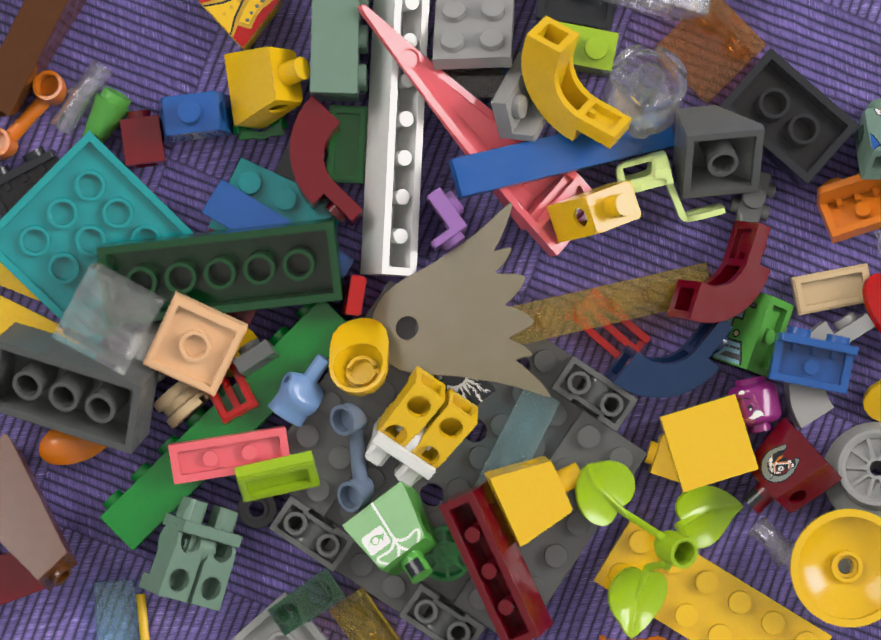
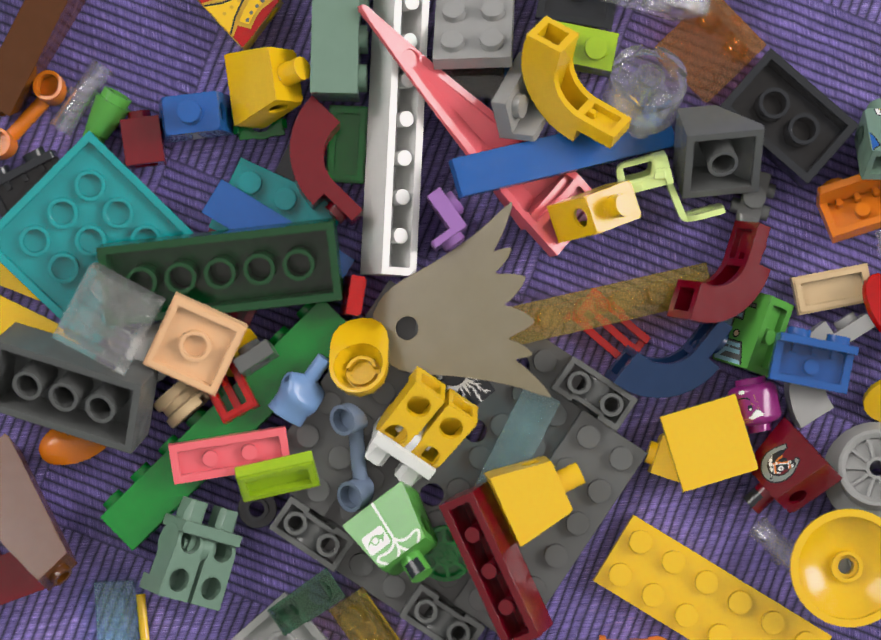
(703, 515): lime plant -> none

